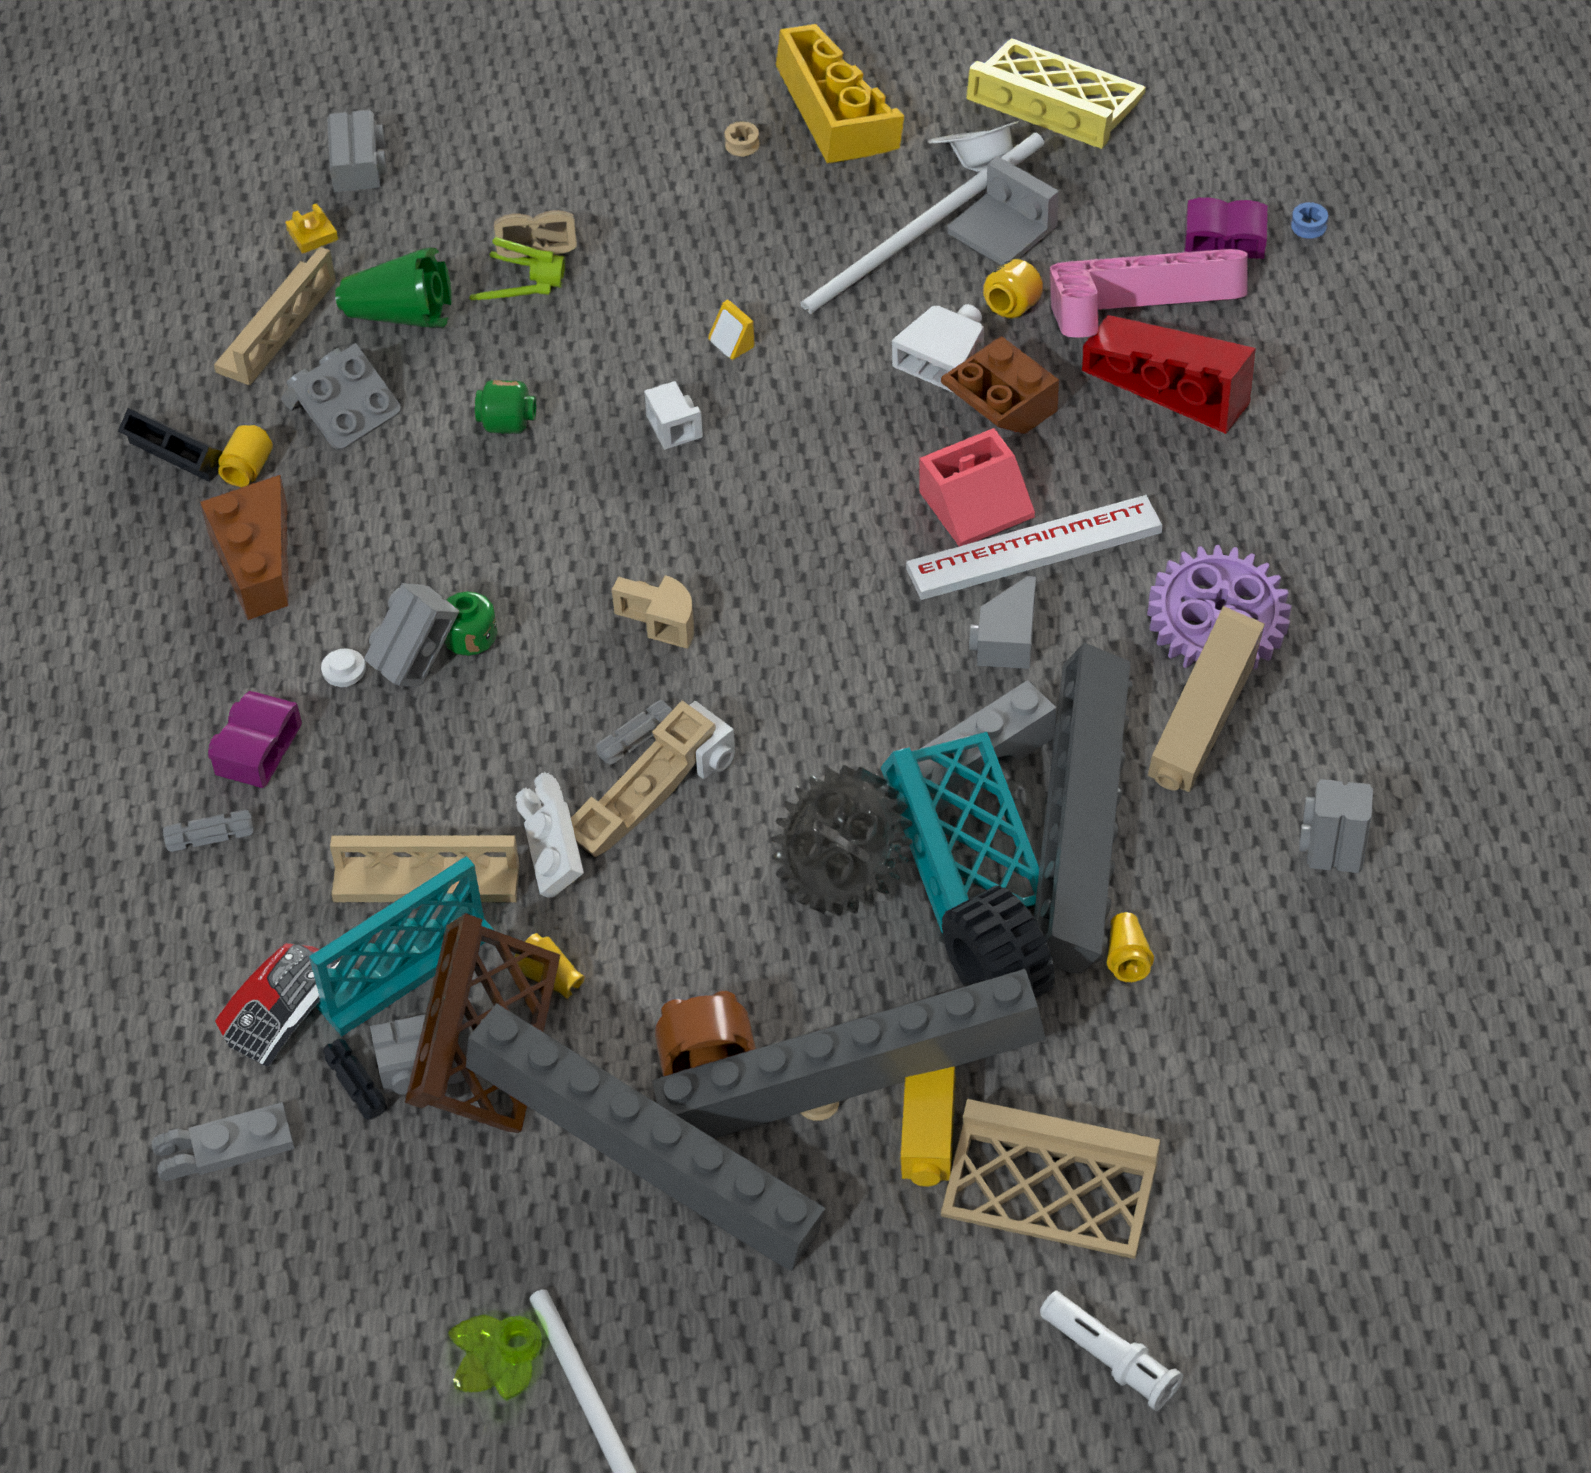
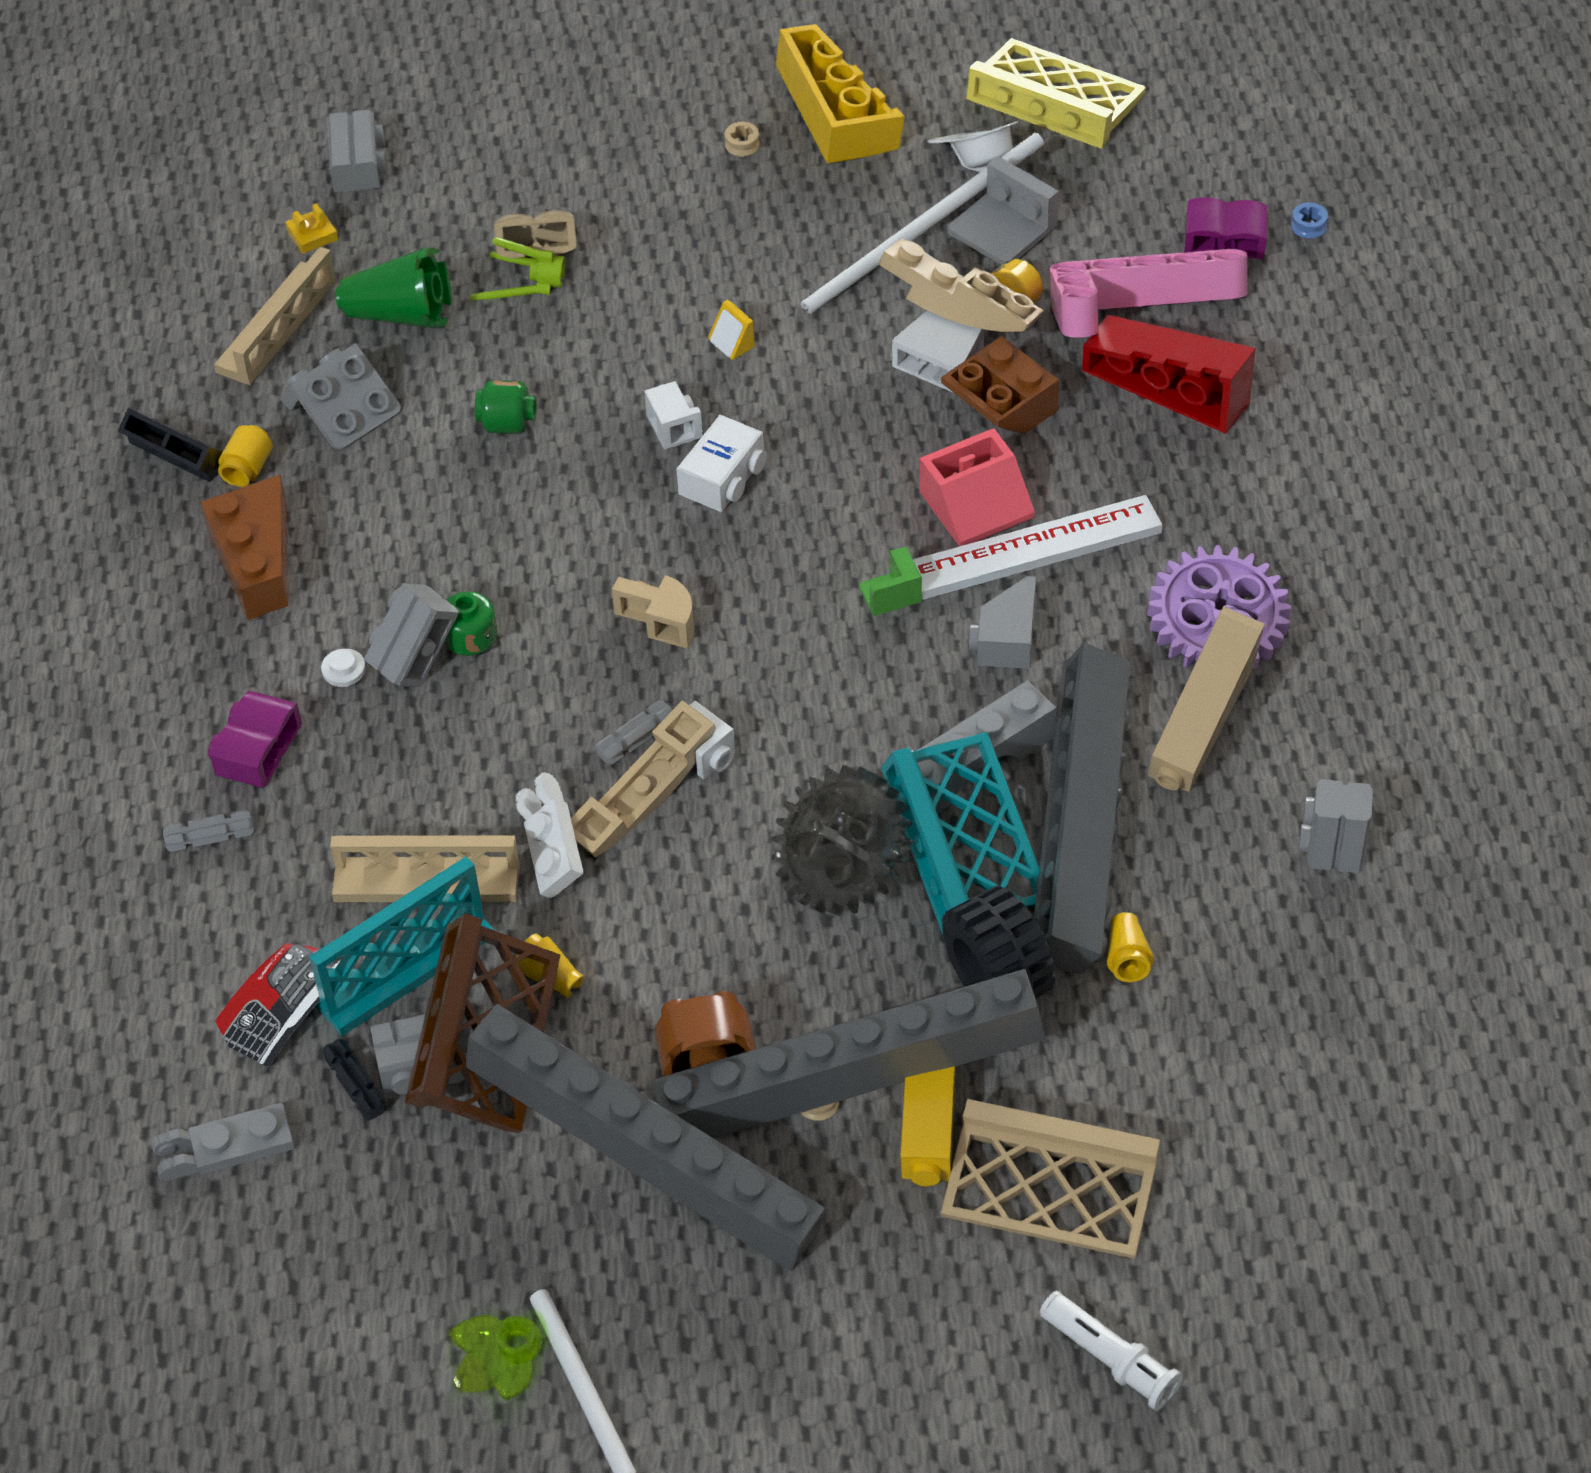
(721, 463): none -> white brick
(895, 589): none -> bright green panel
(970, 300): none -> tan slope

